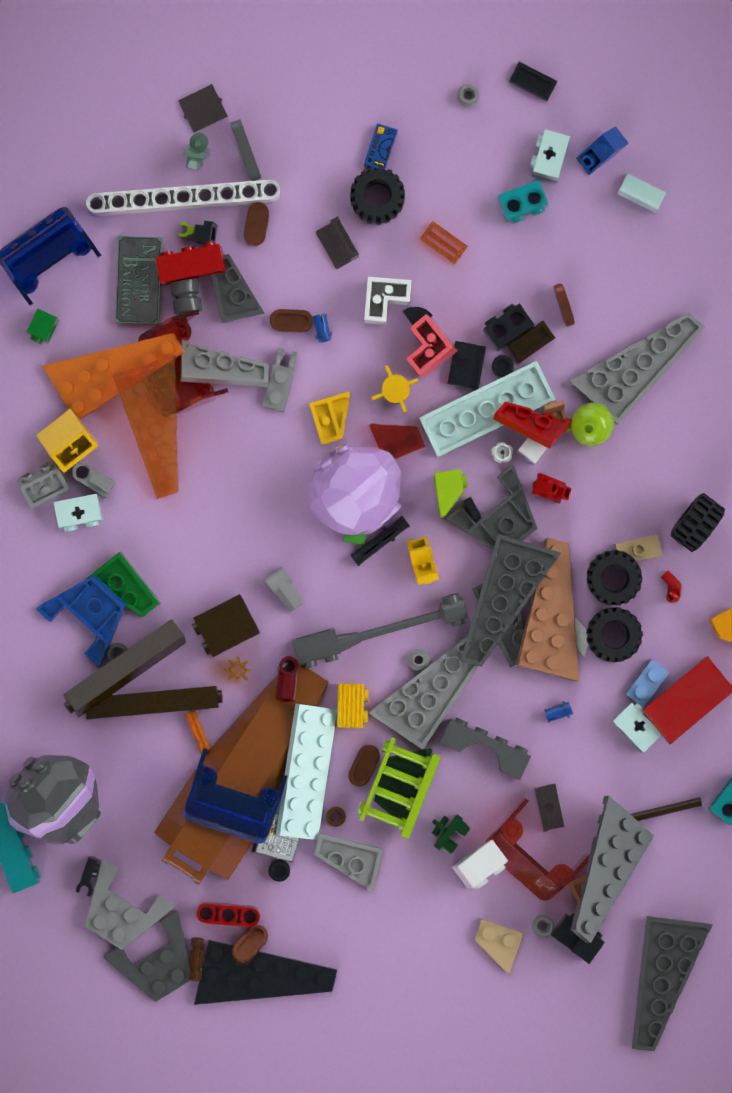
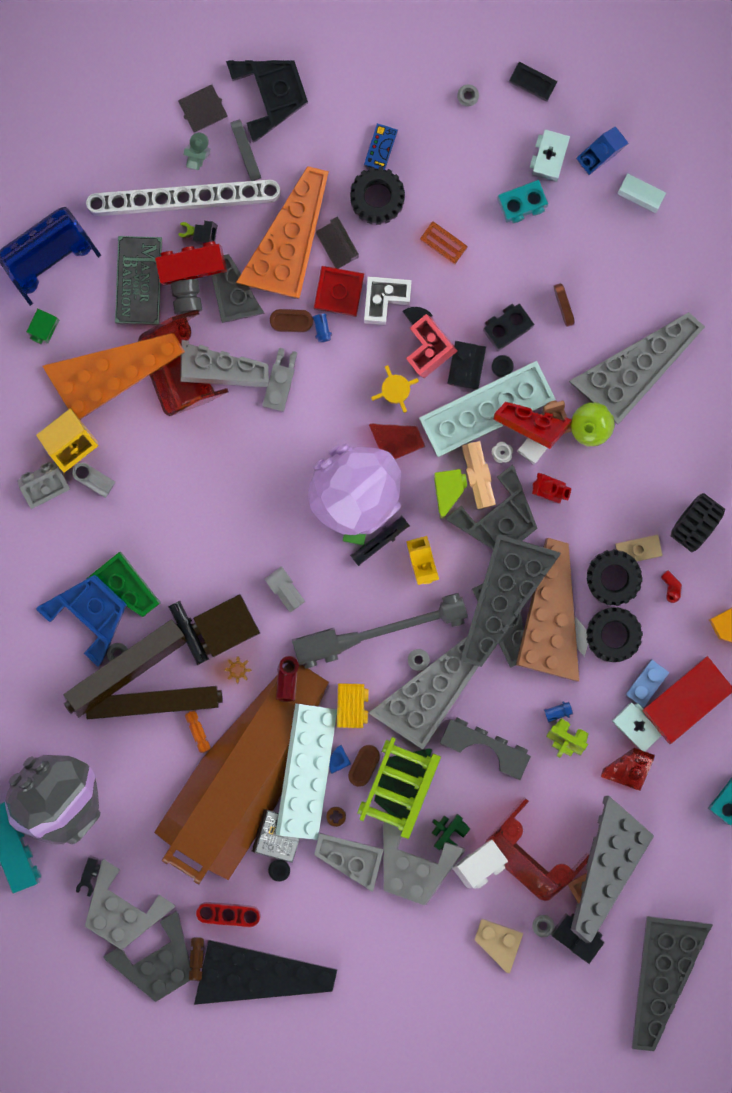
(89, 504): light aqua brick -> none
(151, 409): clear orange wing -> none
(187, 629): none -> black pin
(230, 809): clear blue windscreen -> none
(249, 944): copper tile -> none
(256, 224): copper tile -> none
(279, 89): none -> black wing
(285, 249): none -> orange wing
(331, 417): yellow wing -> none
(338, 760): none -> blue tile
(339, 291): none -> red tile
(412, 875): none -> light grey wing
(471, 508): black tile -> none
(478, 475): none -> light nougat piece
(531, 341): dark brown tile -> none
(548, 807): clear smoke panel -> none
(566, 742): none -> lime hips
(630, 768): none -> clear red wing
(659, 811): dark brown bar -> none

